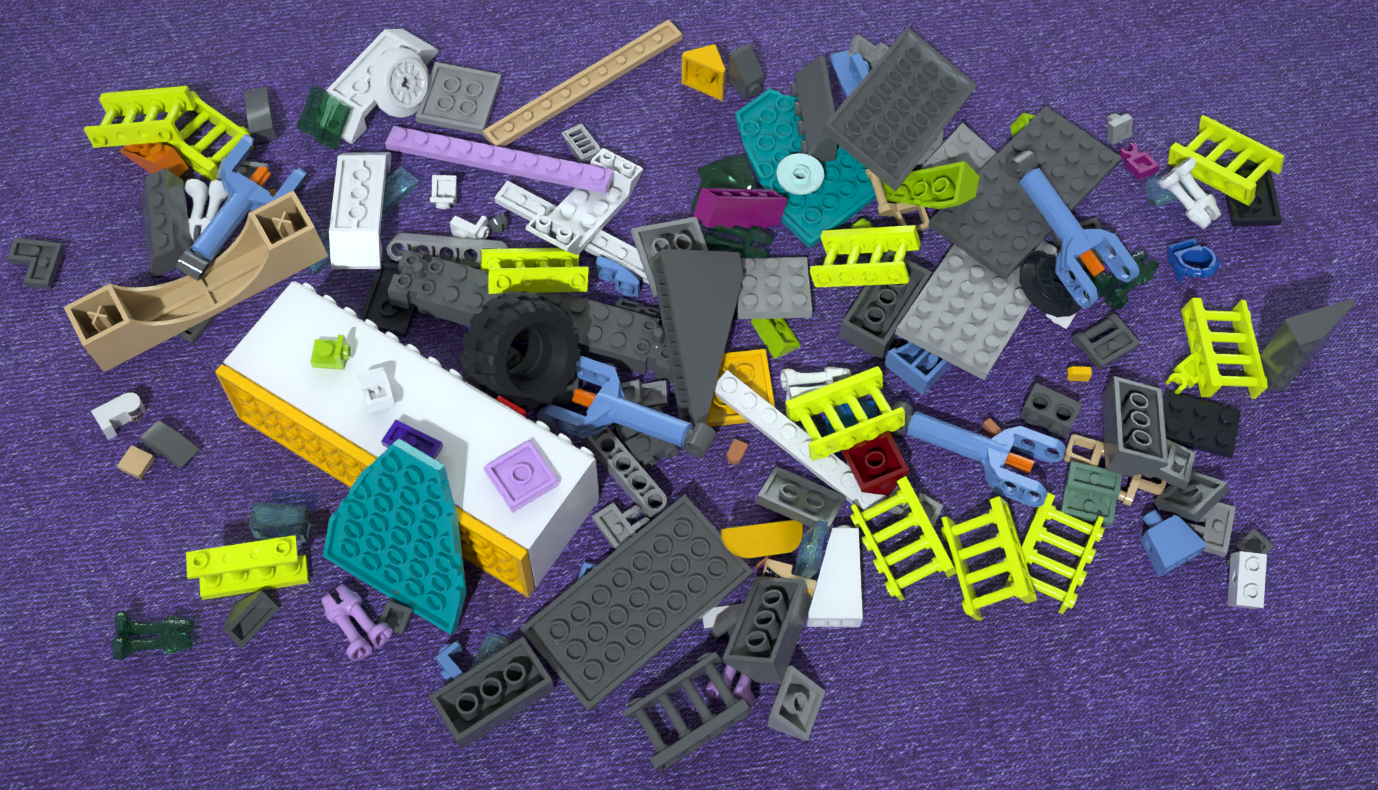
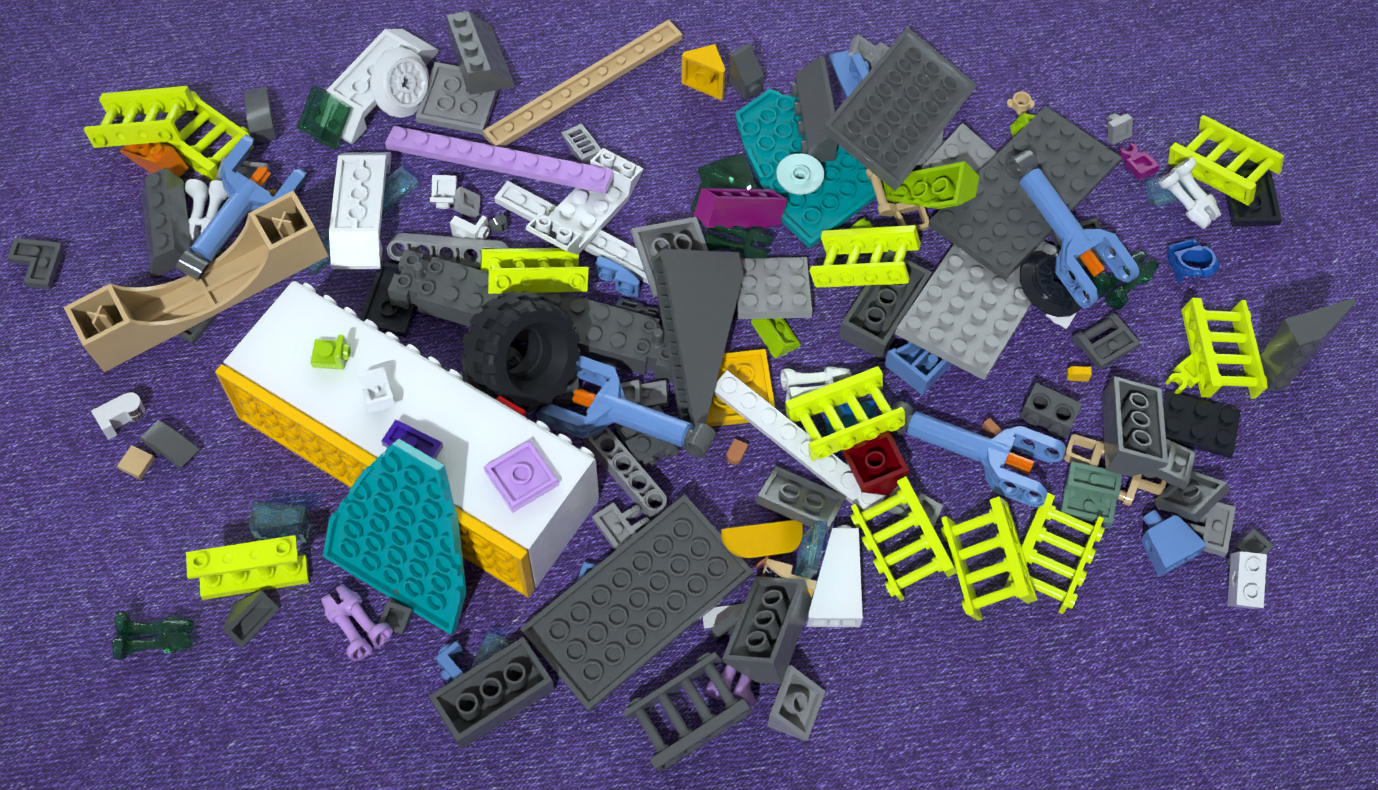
(467, 202): none -> light grey plate
(477, 53): none -> dark grey slope
(1022, 98): none -> tan plate

